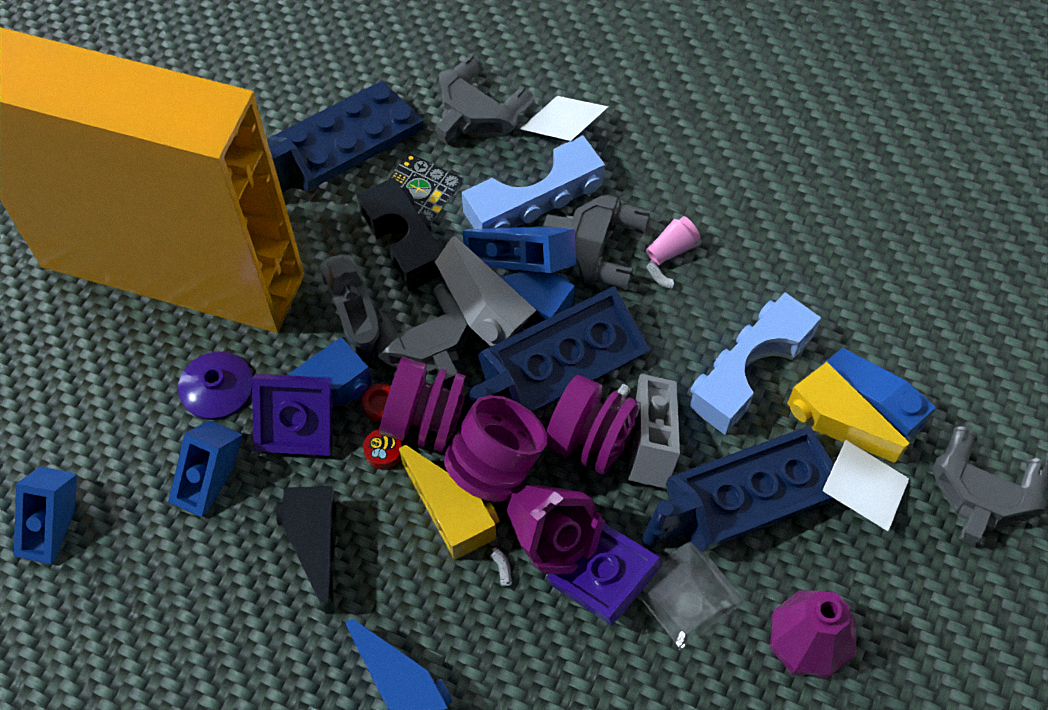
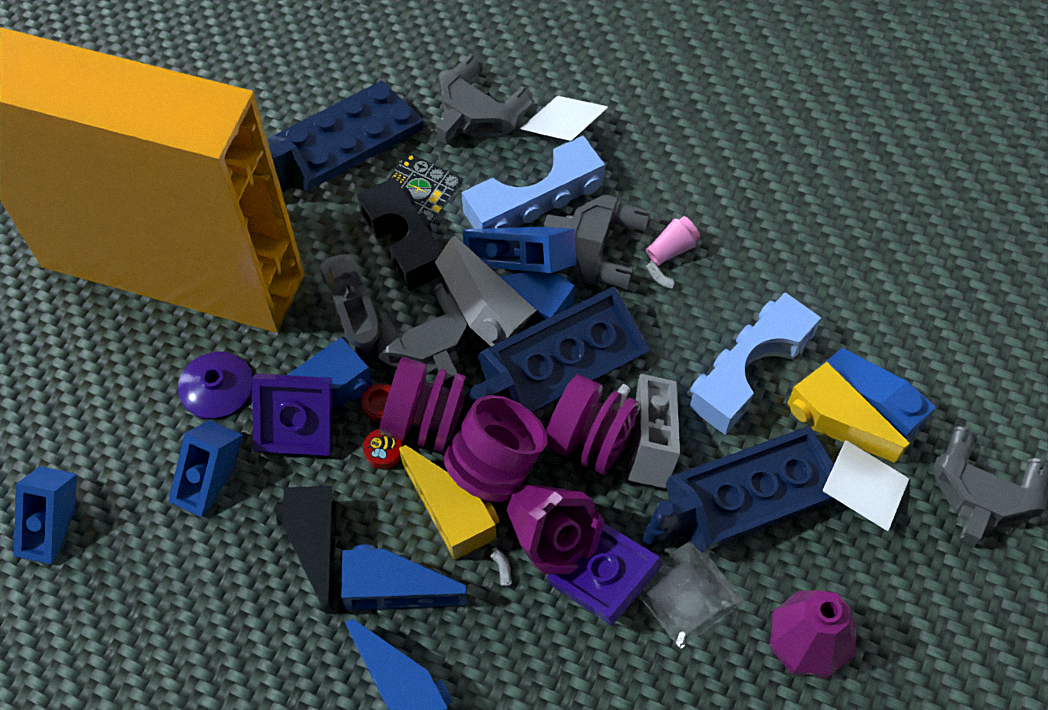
(387, 581): none -> blue slope

